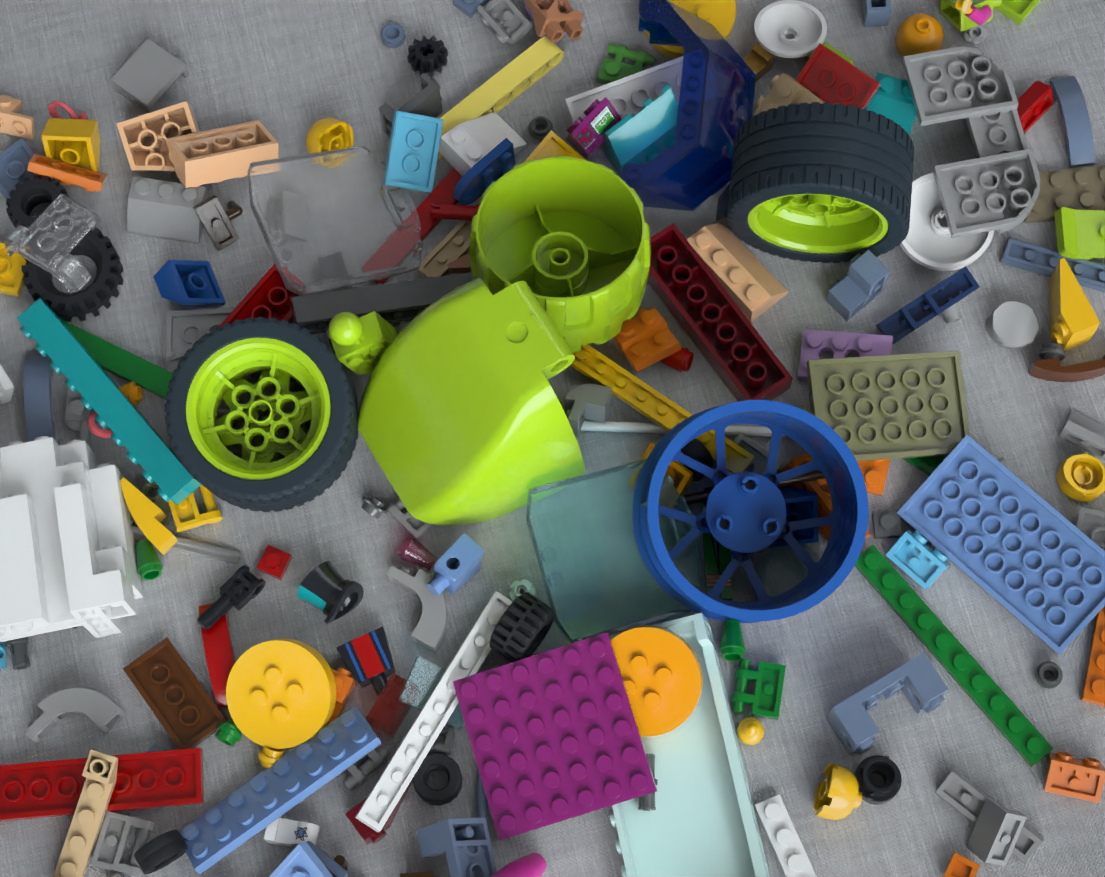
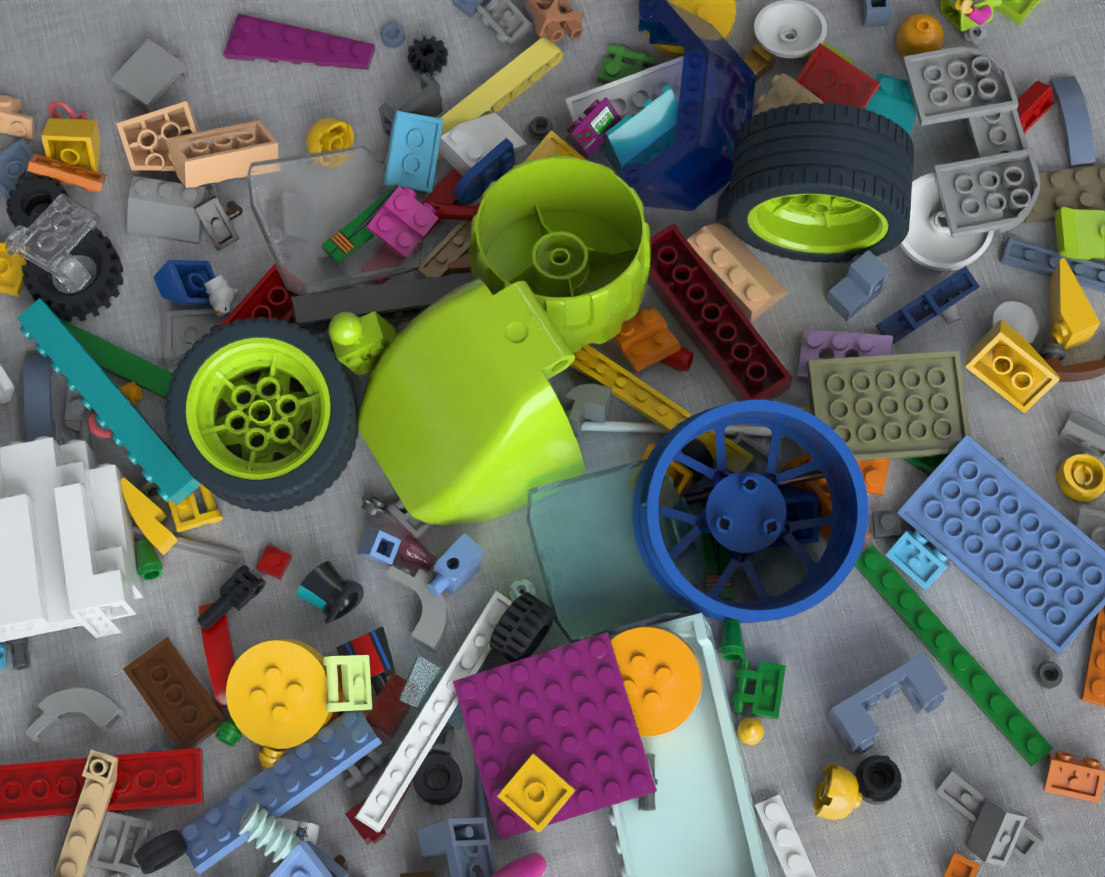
(220, 295): none -> white animal
(267, 833): none -> light aqua piece
(275, 42): none -> magenta wing
(354, 234): none -> green tile
(355, 683): none -> yellowish green plate
(379, 546): none -> medium blue brick
(402, 221): none -> dark pink plate
(536, 793): none -> yellow plate
(1011, 366): none -> yellow slope

